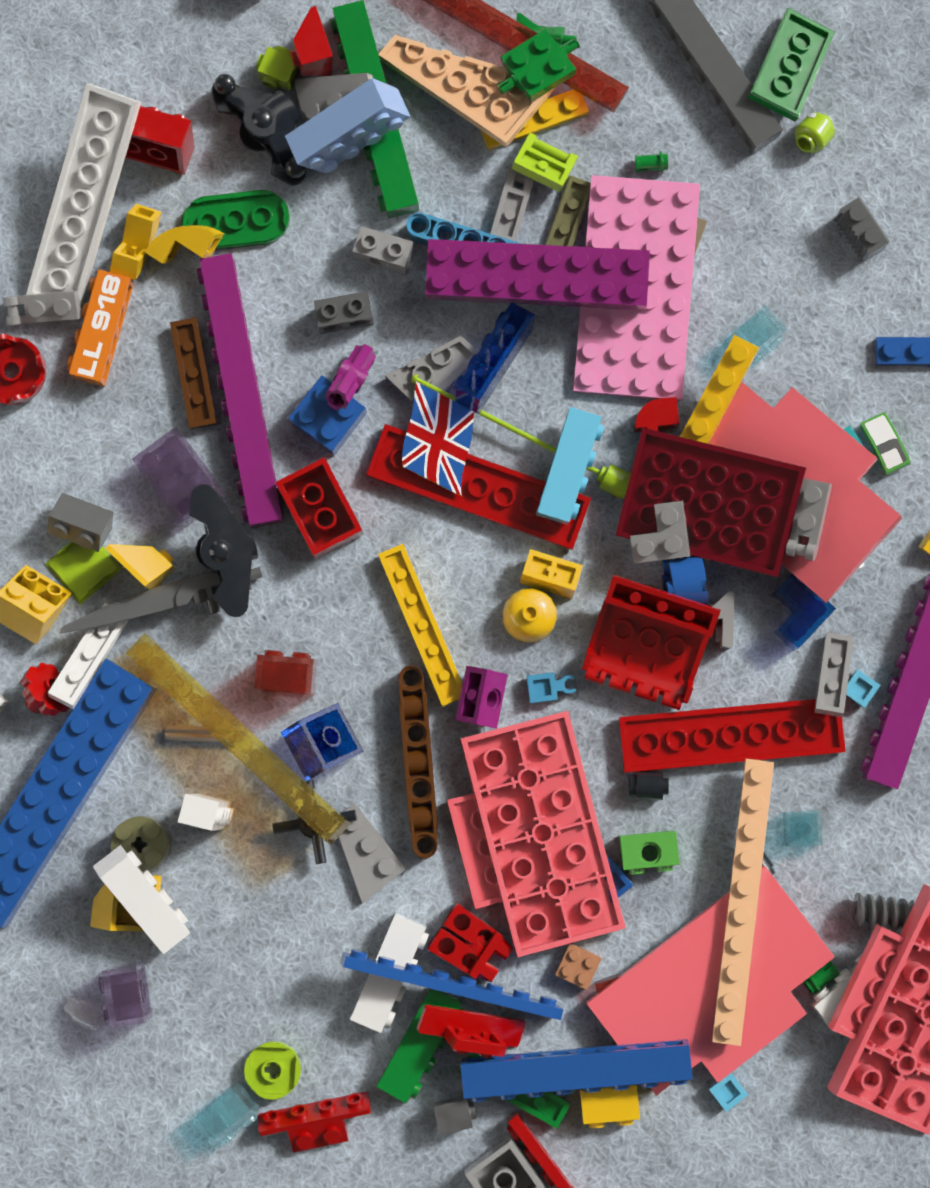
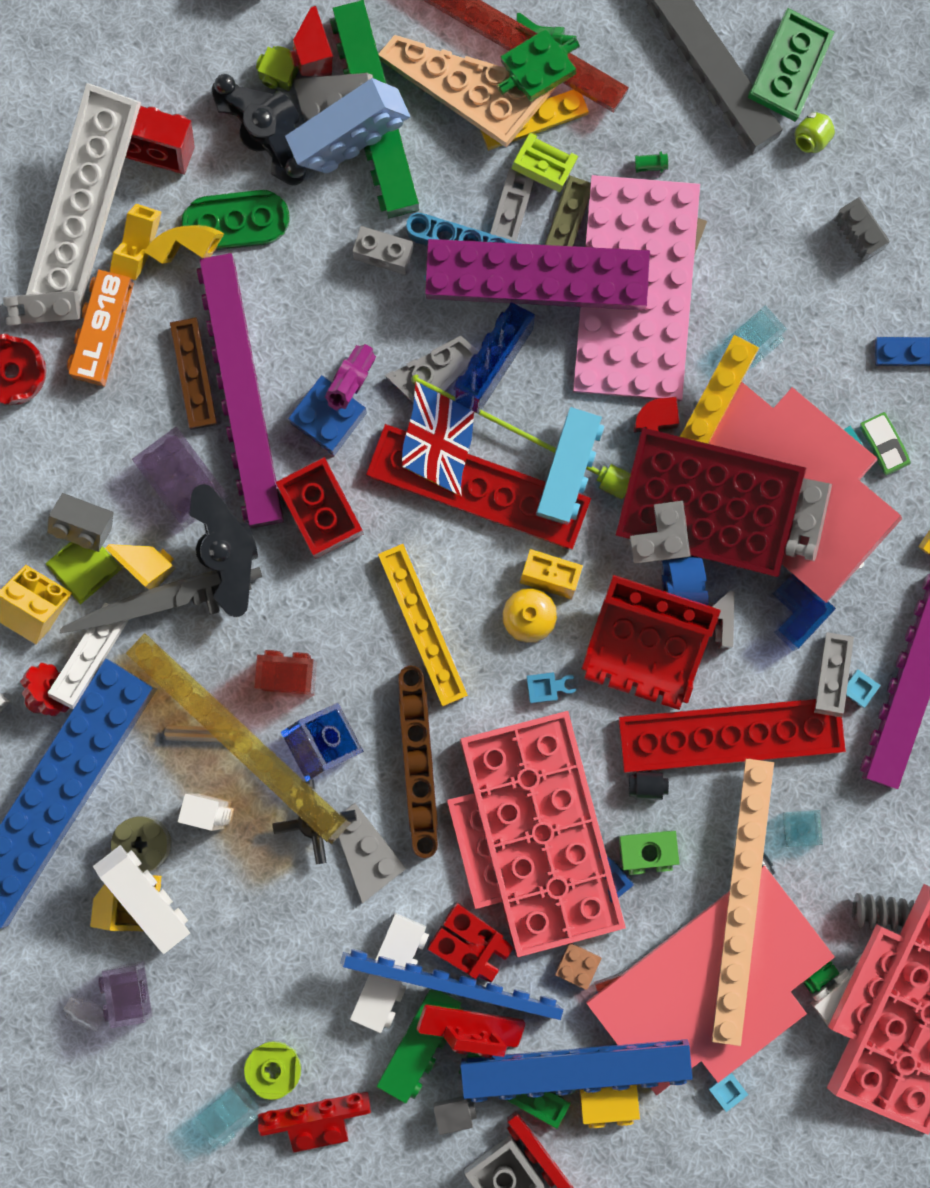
(343, 312): dark grey brick -> none
(481, 697): magenta brick -> none

